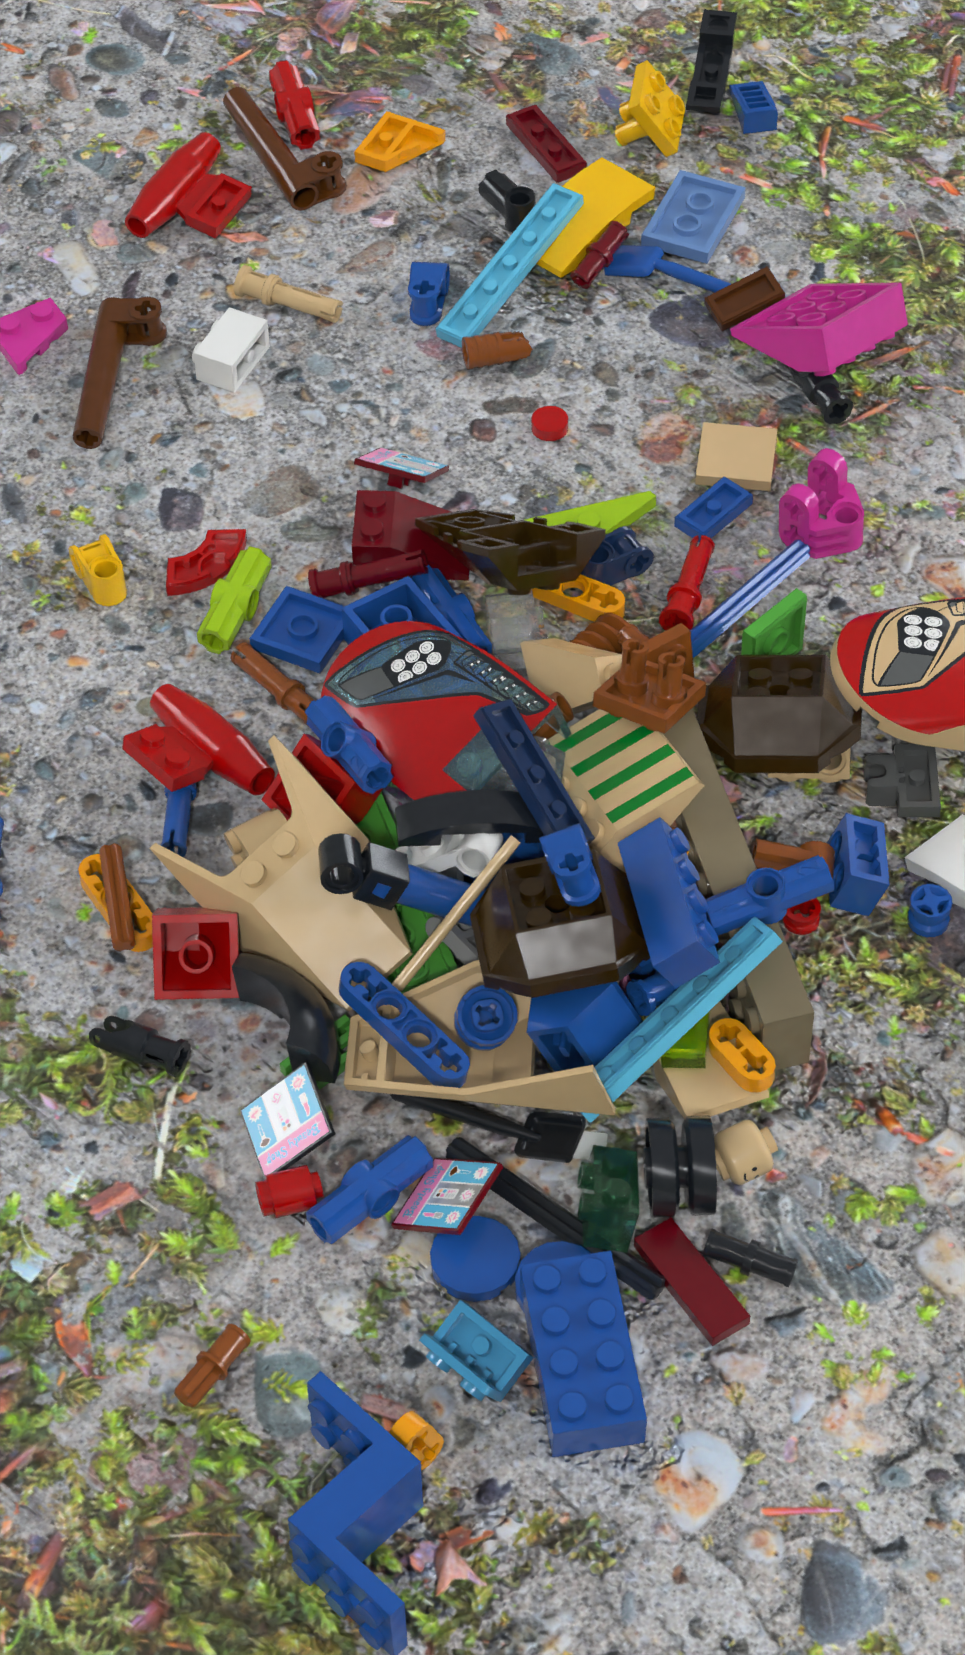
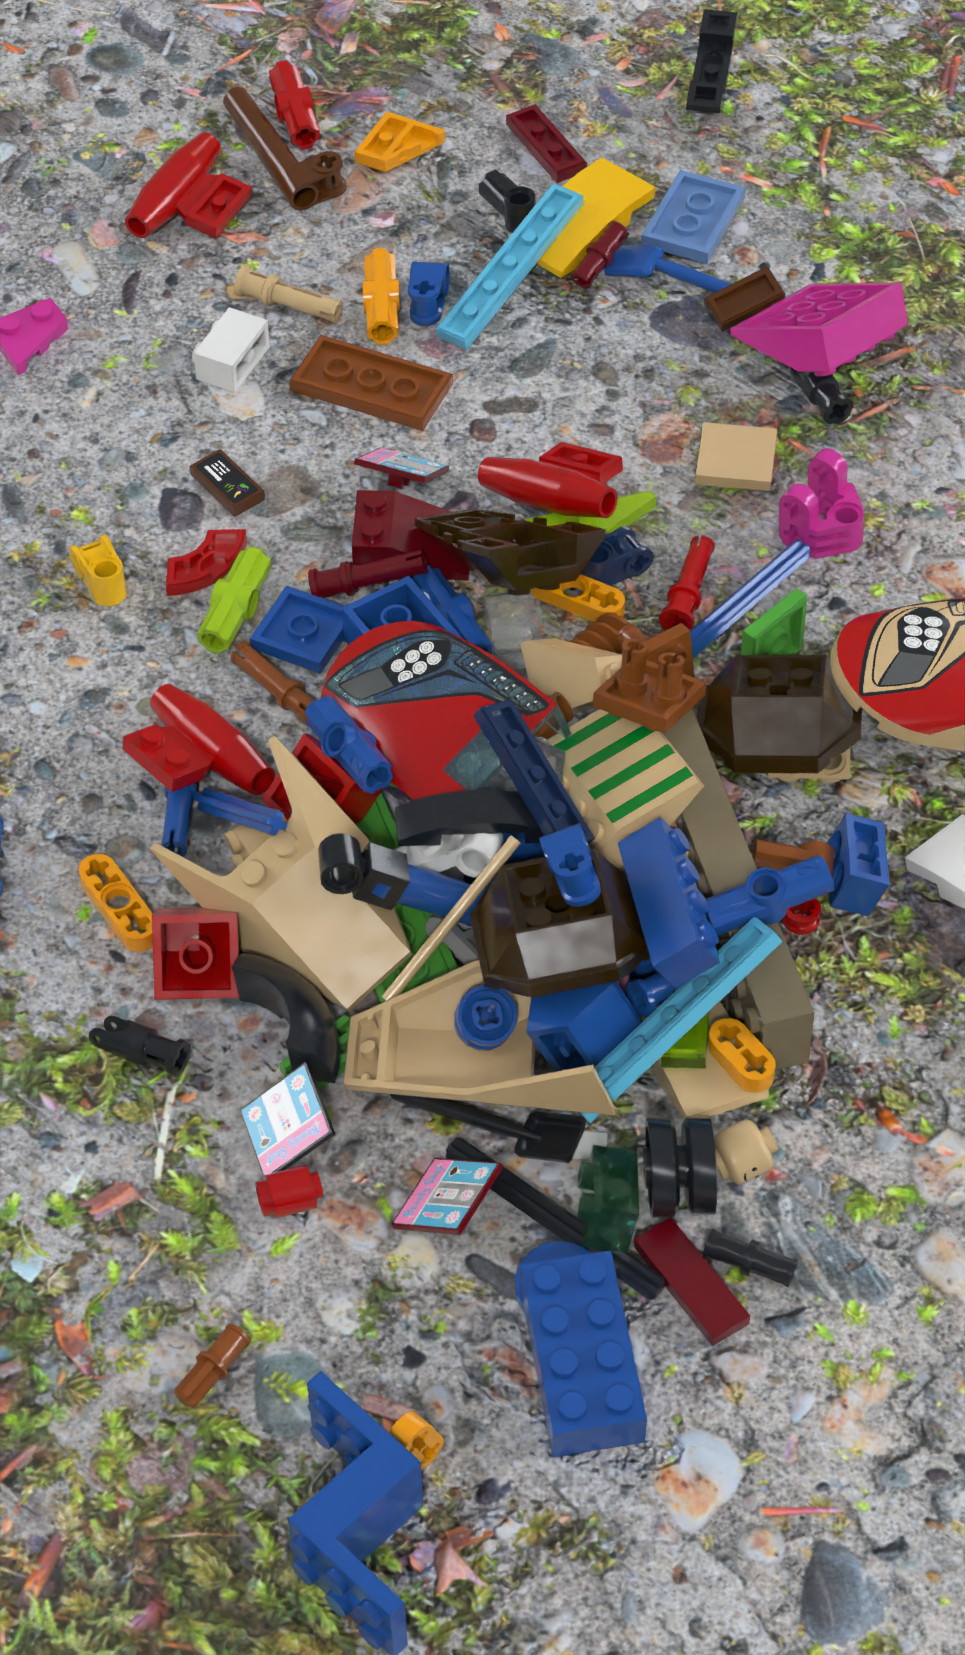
(117, 324): reddish brown axle -> none
(117, 897): dark orange axle -> none
(227, 482): none -> tile
(240, 811): none -> blue axle
(369, 1189): blue piece -> none
(371, 382): none -> dark orange tile
(381, 296): none -> light orange piece
(409, 1021): blue beam -> none
(477, 1261): blue tile -> none
(477, 1352): dark azure bracket -> none
(494, 349): dark orange hinge -> none
(549, 423): red tile -> none
(563, 481): none -> red plate
(651, 111): yellow plate -> none
(714, 509): blue plate -> none
(754, 107): blue slope -> none
(904, 777): dark grey plate -> none
(937, 903): blue wheel -> none

